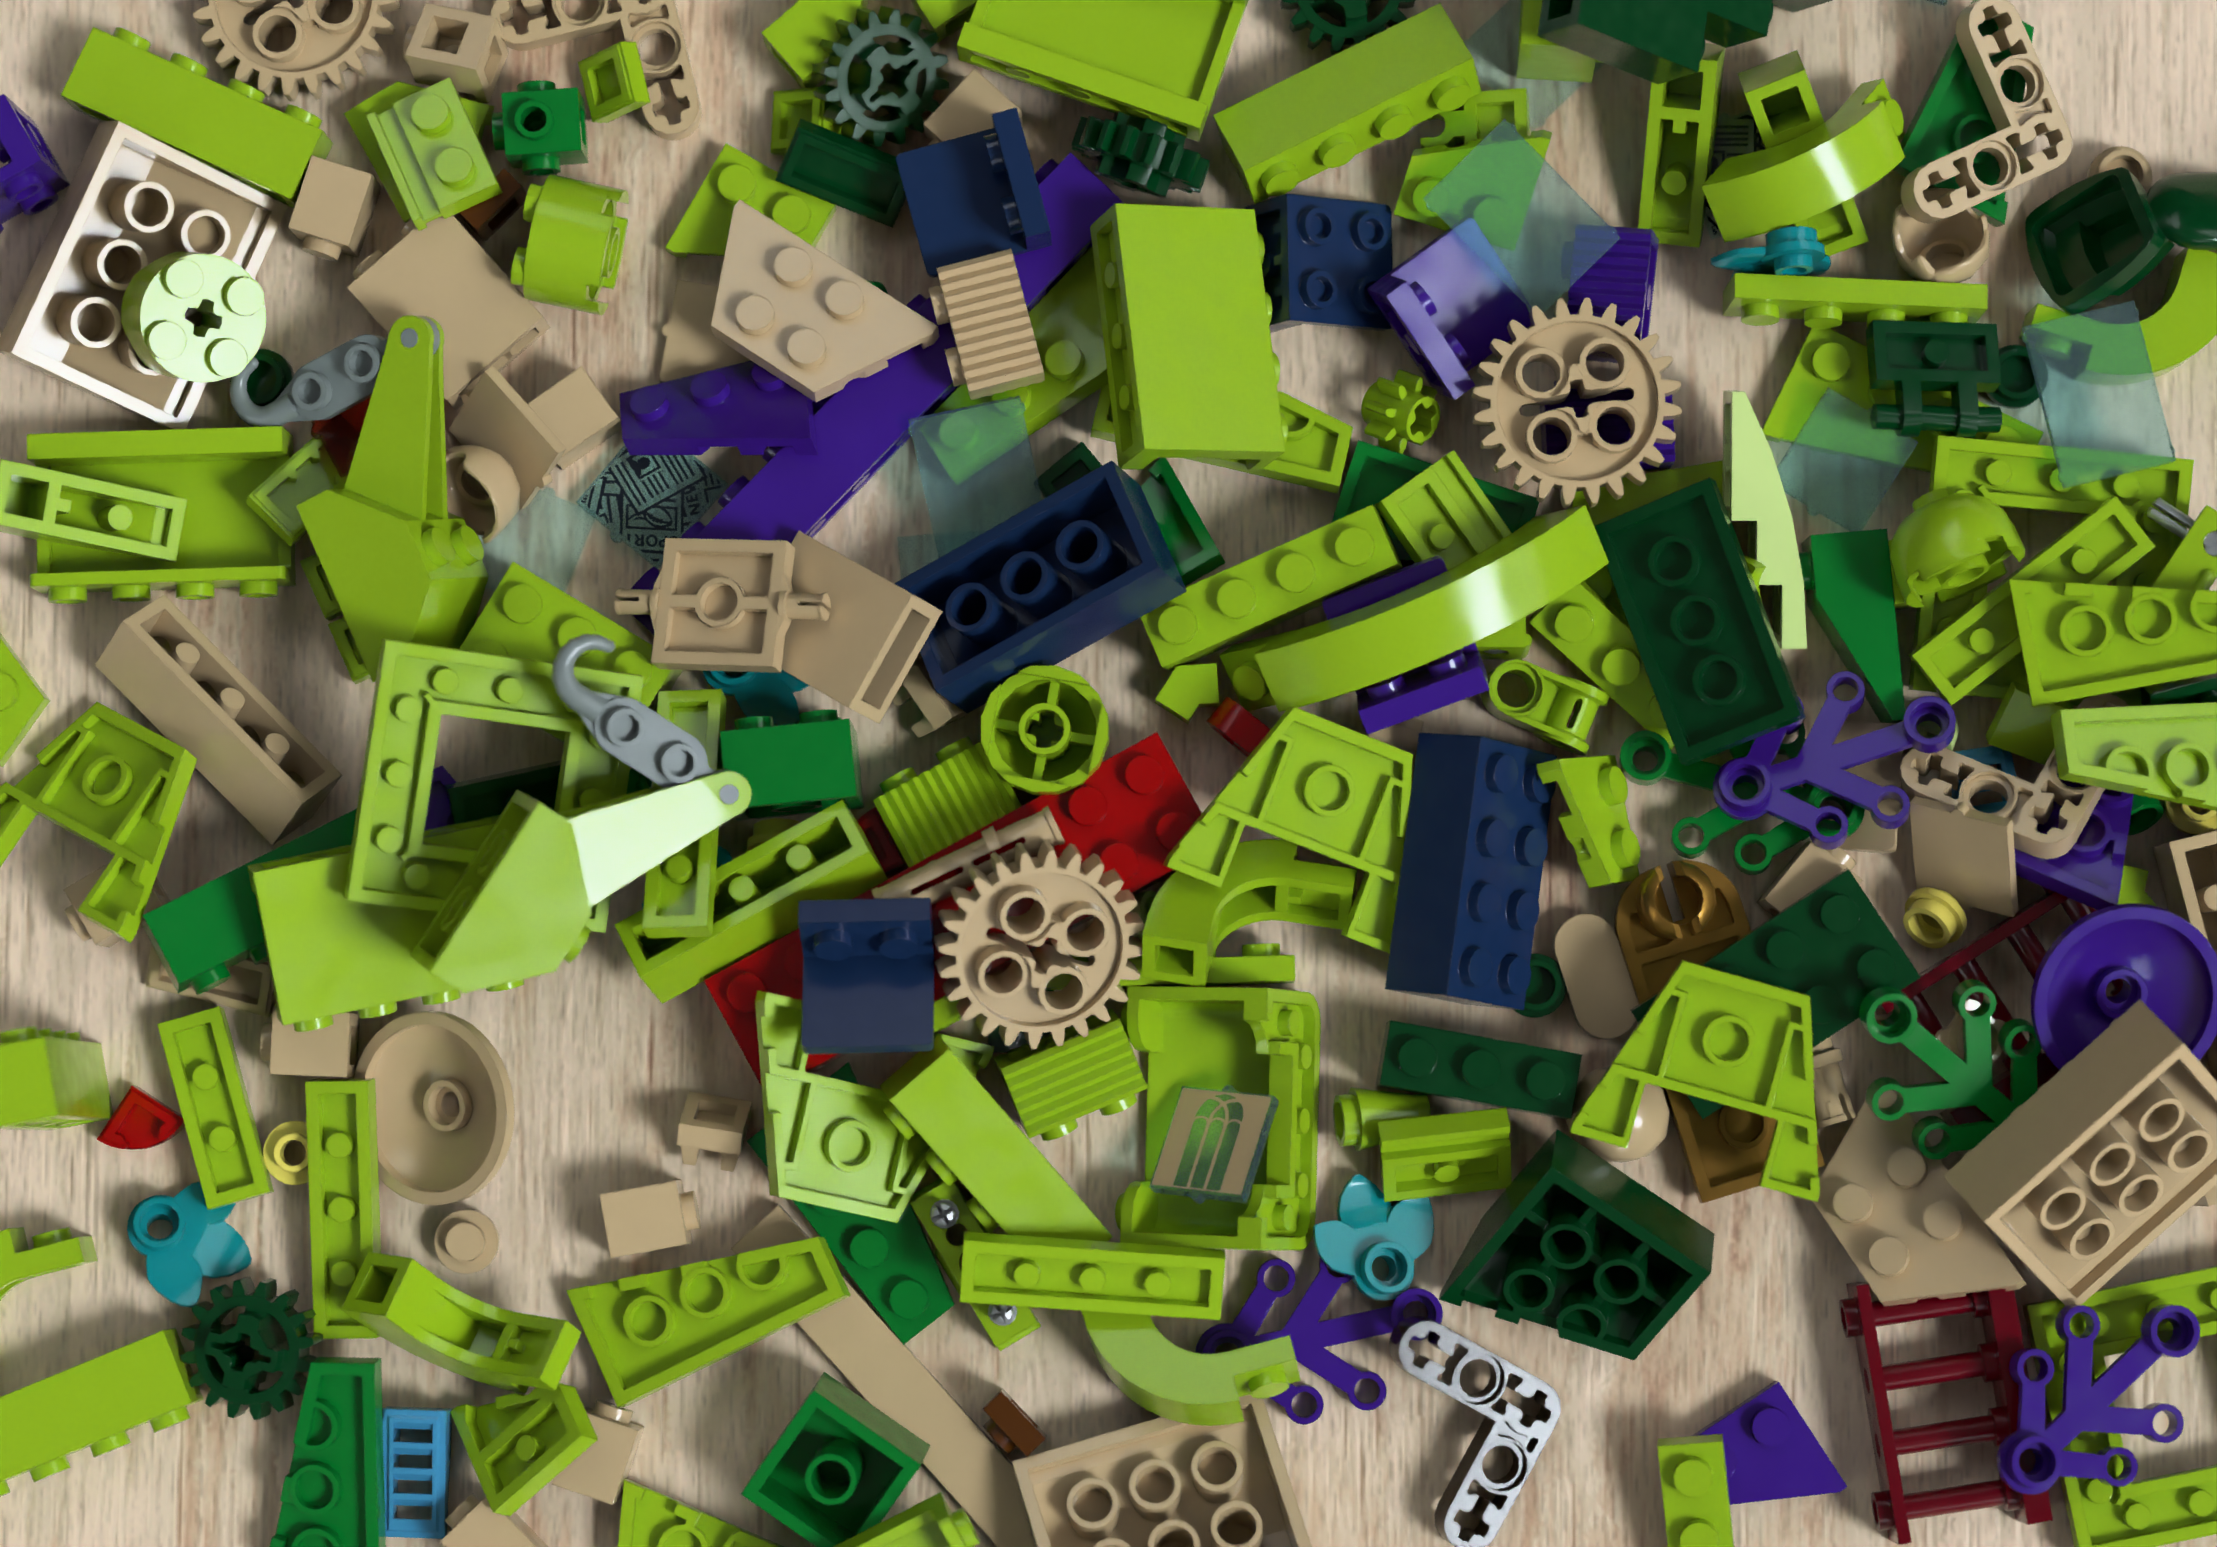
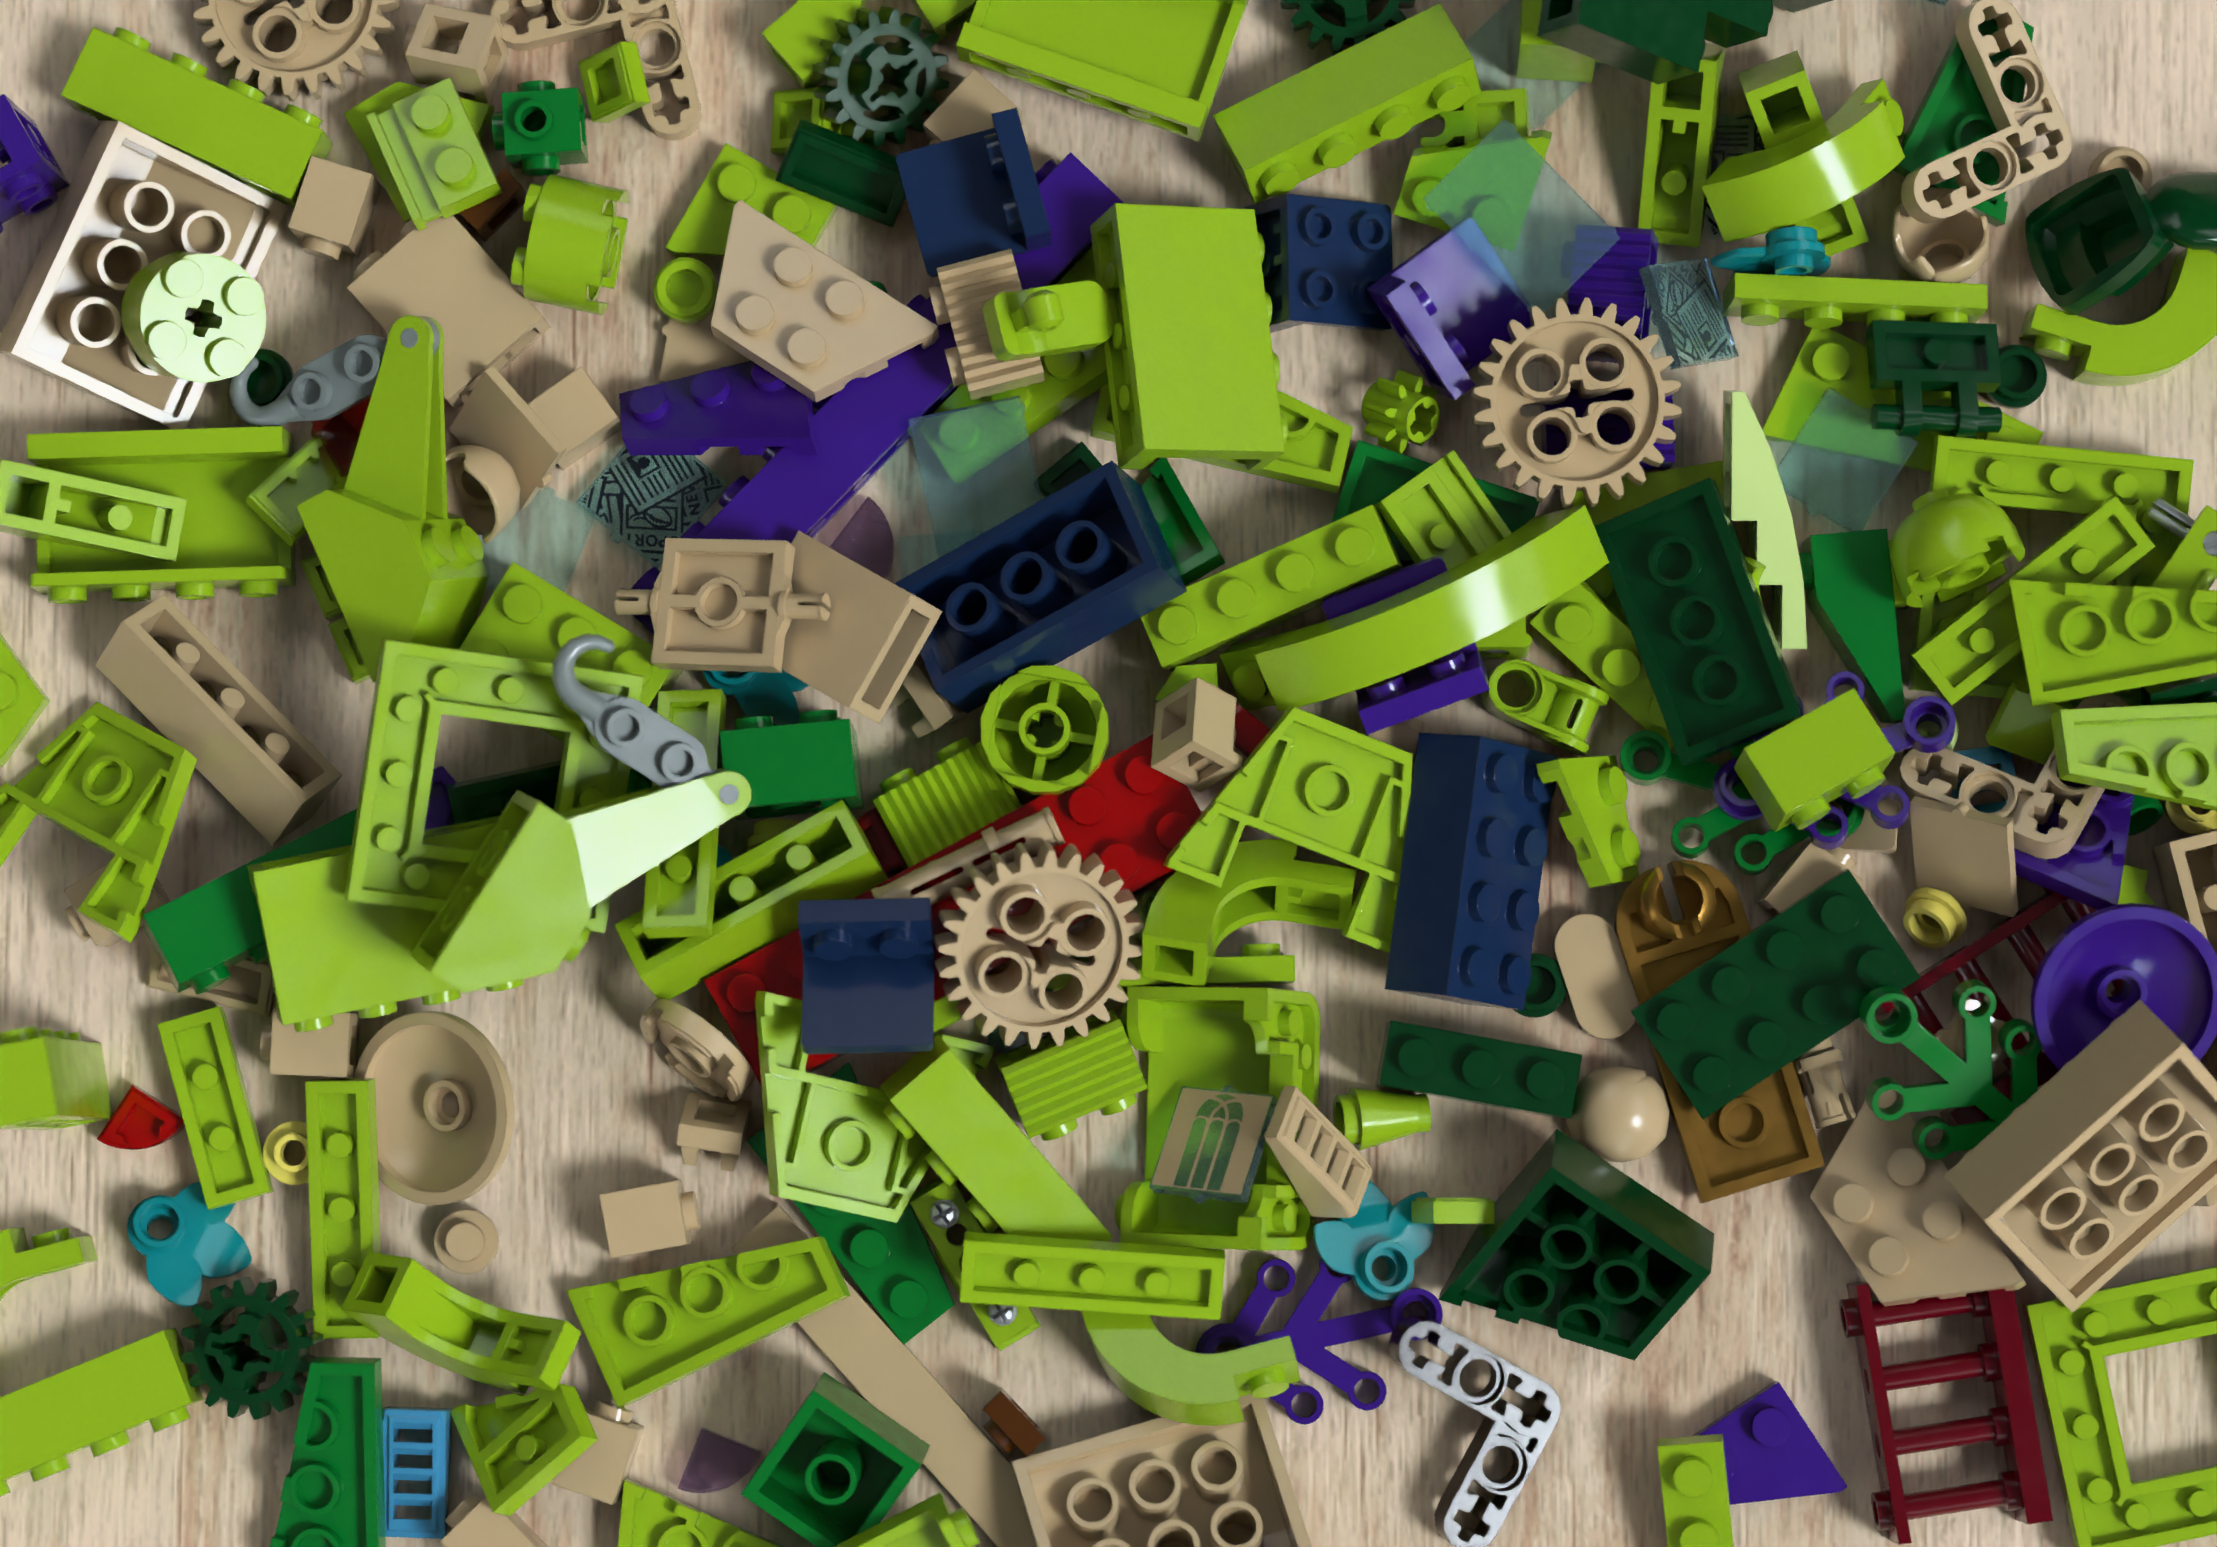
(685, 290): none -> lime tile
(697, 1050): none -> tan tile
(717, 1463): none -> tile
(868, 539): none -> clear purple tile
(1048, 320): none -> lime piece
(1140, 154): dark green gear -> none
(1196, 735): none -> tan brick
(1321, 1161): none -> tan slope
(1445, 1154): lime plate -> none
(1453, 1211): none -> lime tile
(1688, 312): none -> clear light blue piece
(1727, 1045): lime wing -> none
(1815, 761): none -> lime brick
(2087, 1403): dark purple plant -> none
(2098, 394): clear light blue piece -> none

